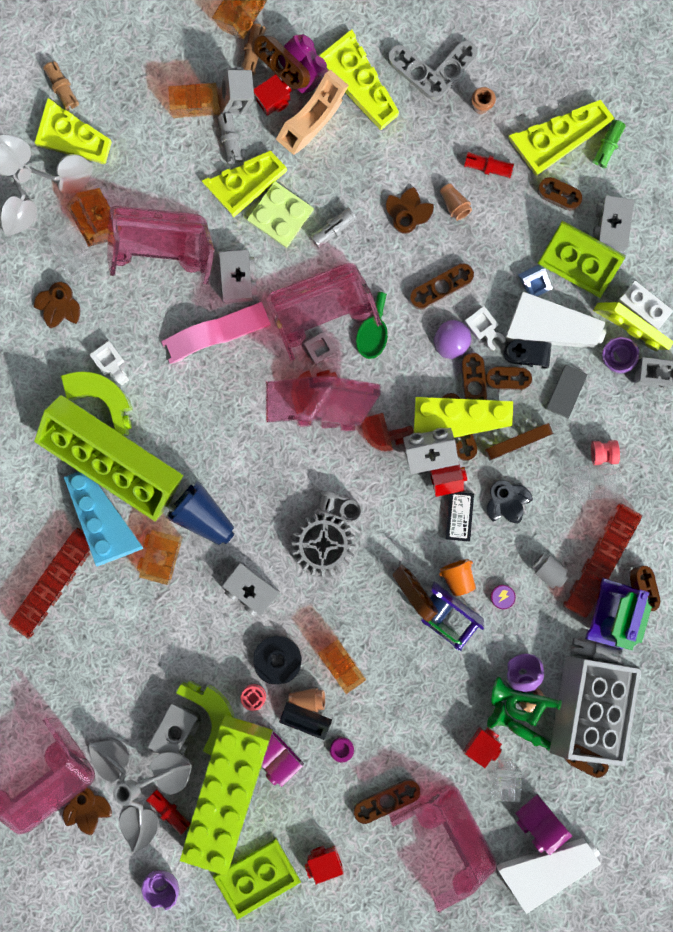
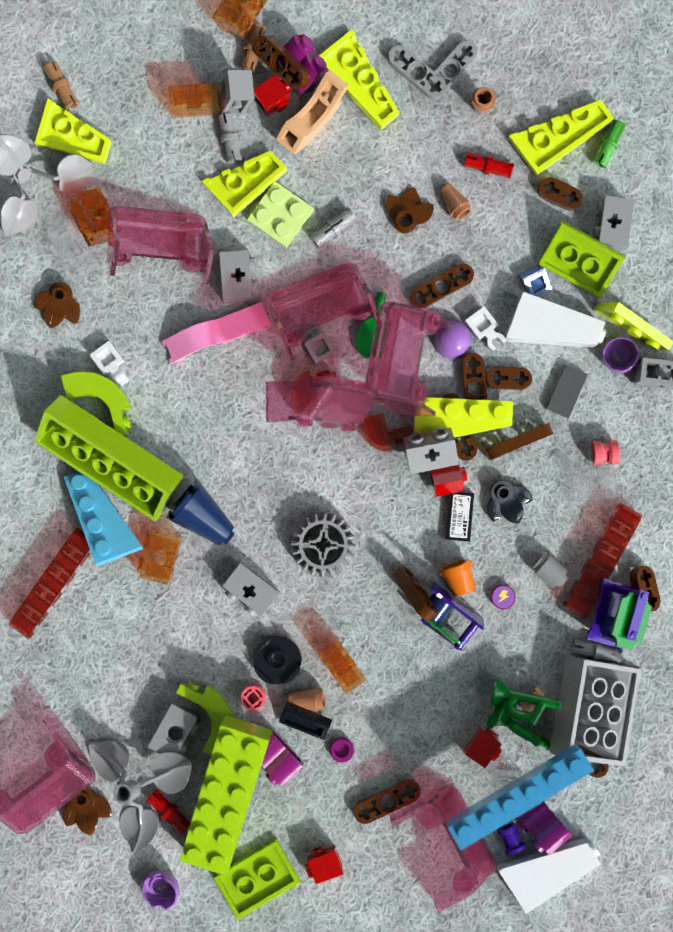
(337, 506): light grey piece -> none
(397, 357): none -> clear pink windscreen
(511, 838): none -> dark purple bush
(519, 796): none -> dark azure brick
(531, 354): black piece -> none
(531, 679): medium lavender hair -> none
(645, 305): white brick -> none

